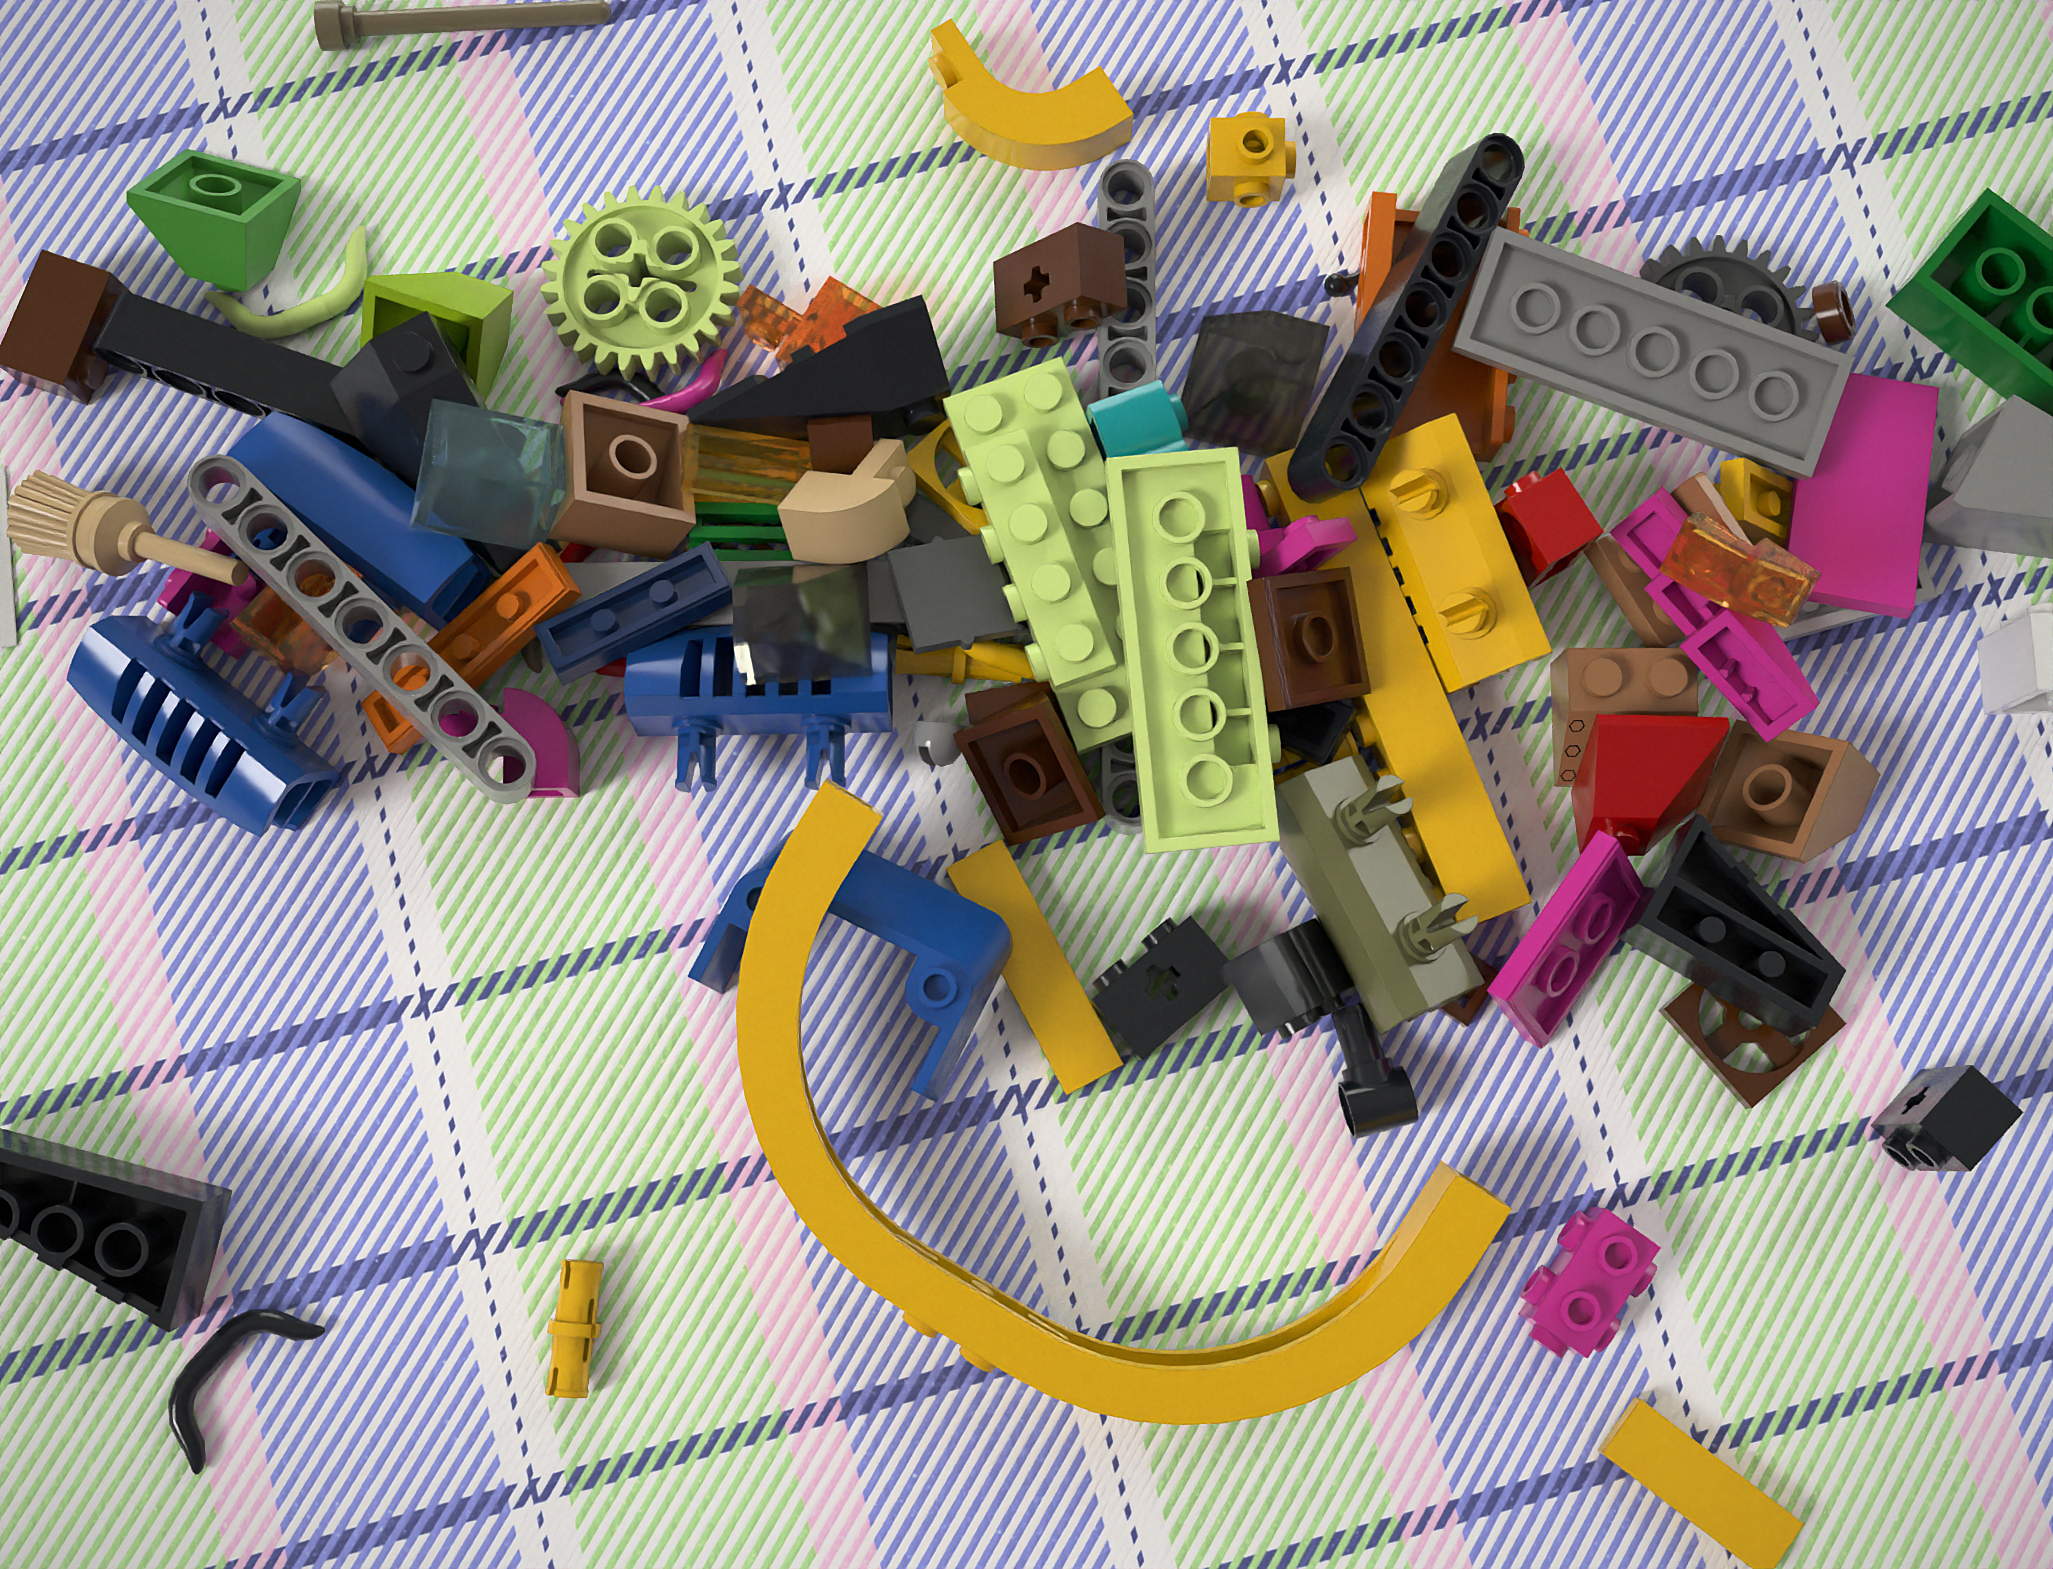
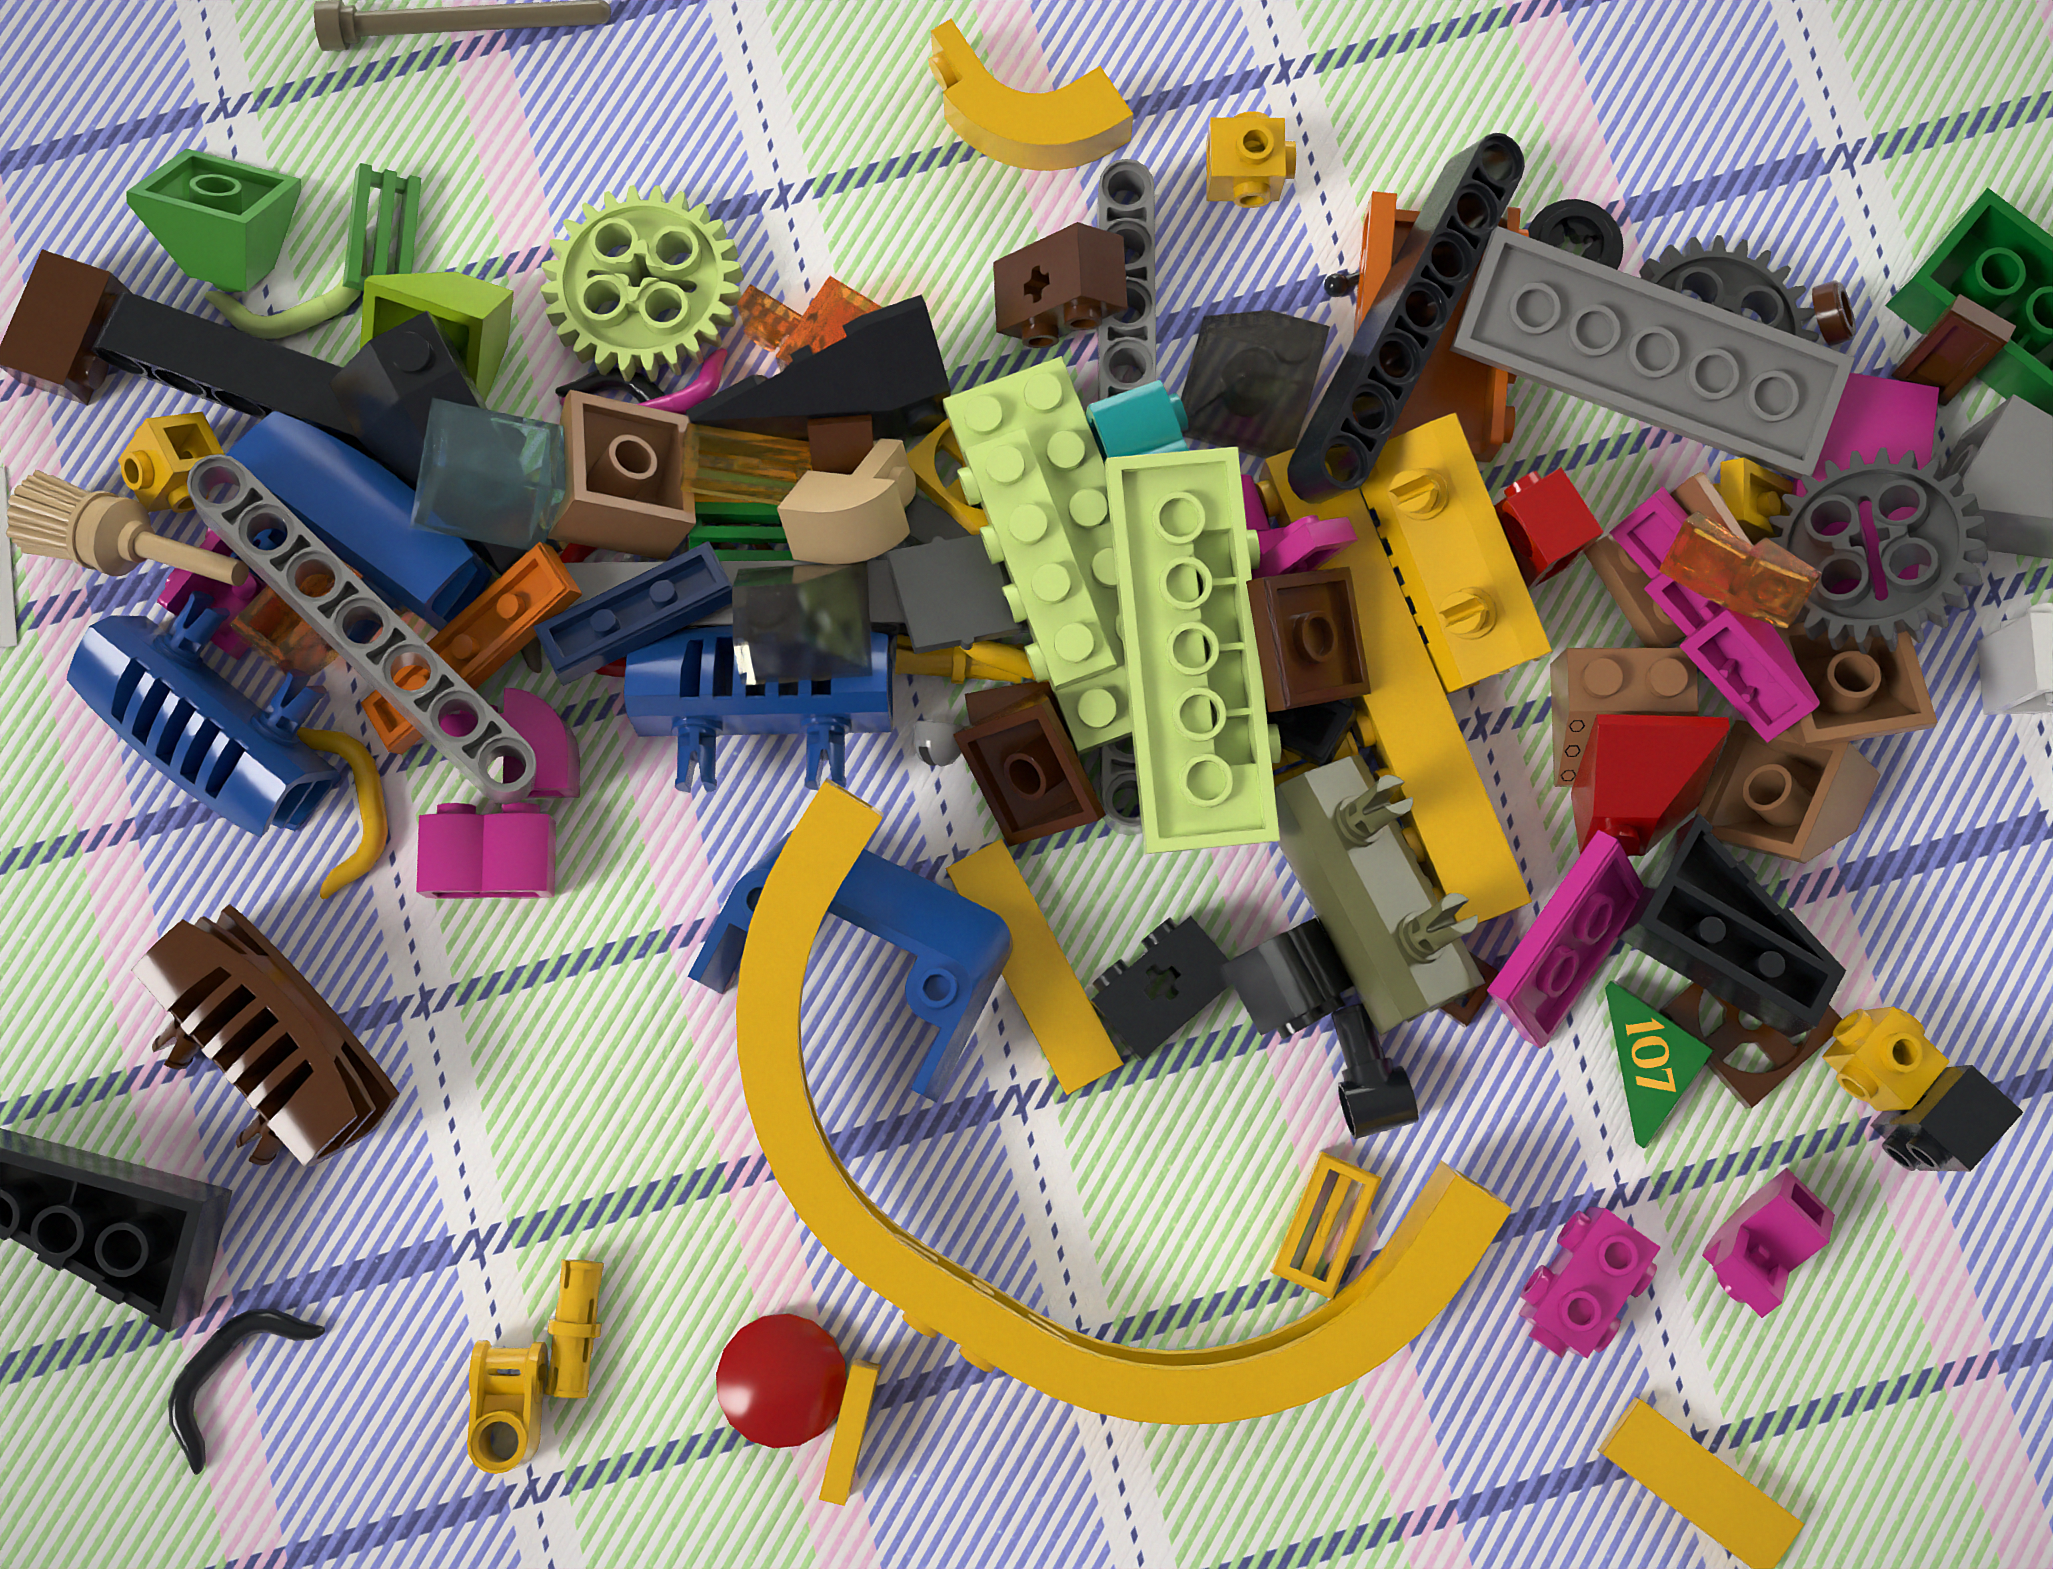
(161, 457): none -> yellow brick
(267, 1036): none -> reddish brown piece
(370, 803): none -> yellow animal
(388, 185): none -> bright green tile
(486, 854): none -> dark pink brick
(507, 1399): none -> yellow piece
(781, 1380): none -> red dish
(850, 1432): none -> yellow tile
(1301, 1215): none -> yellow tile
(1584, 224): none -> black gear
(1655, 1060): none -> green tile
(1768, 1240): none -> dark pink brick
(1857, 691): none -> medium nougat slope
(1884, 1058): none -> yellow brick
(1937, 535): none -> dark grey gear
(1954, 348): none -> reddish brown tile

